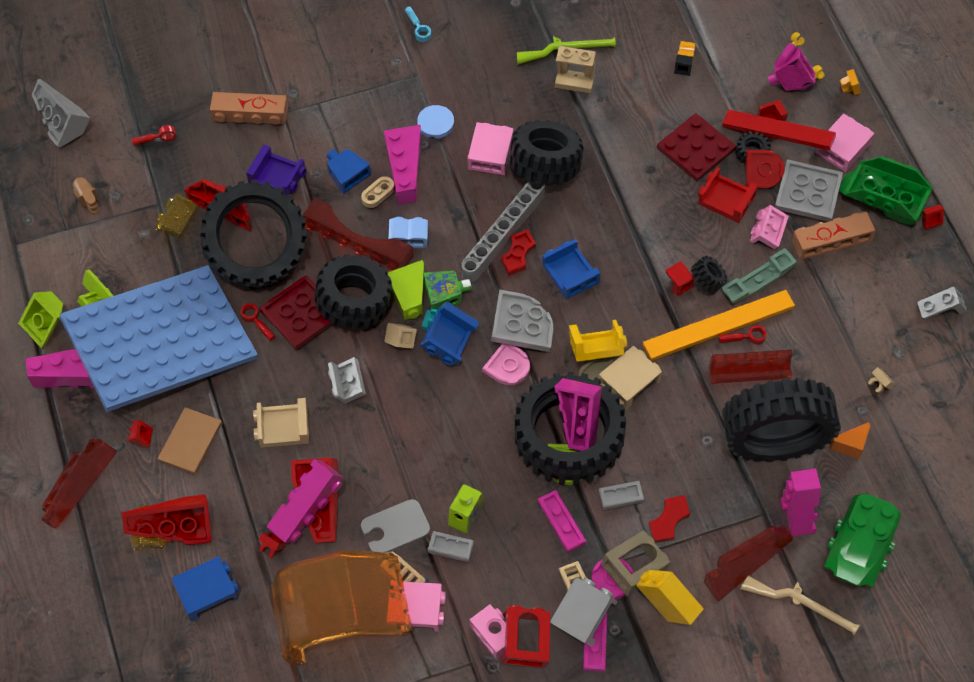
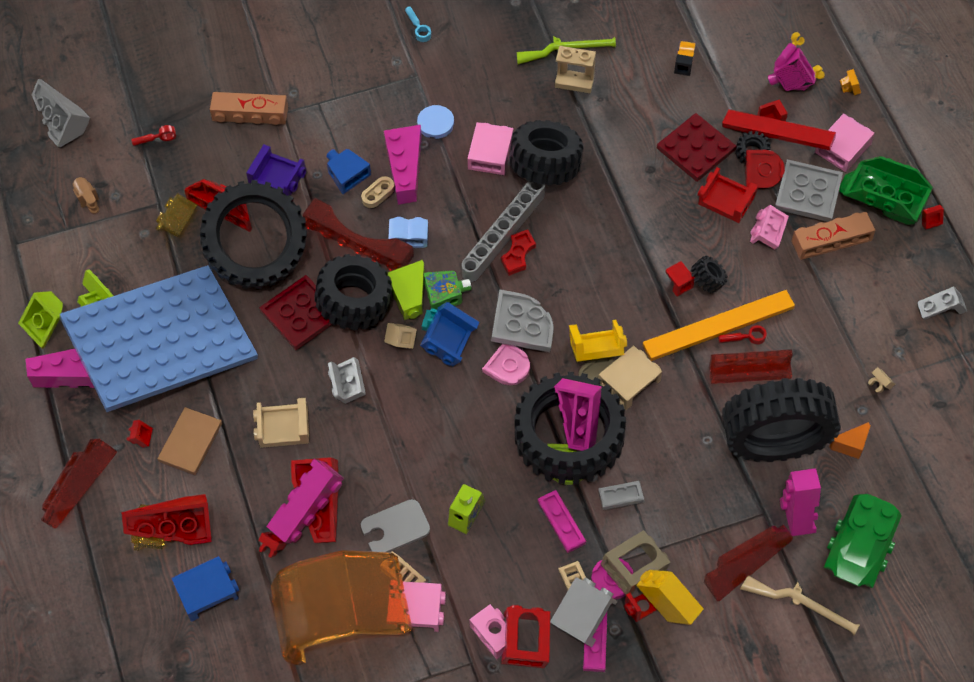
(260, 325): red piece -> none
(450, 546): light grey plate -> none
(570, 269): blue panel -> none
(634, 610): none -> red bracket
(674, 511): red tile -> none
(760, 278): sand green slope -> none

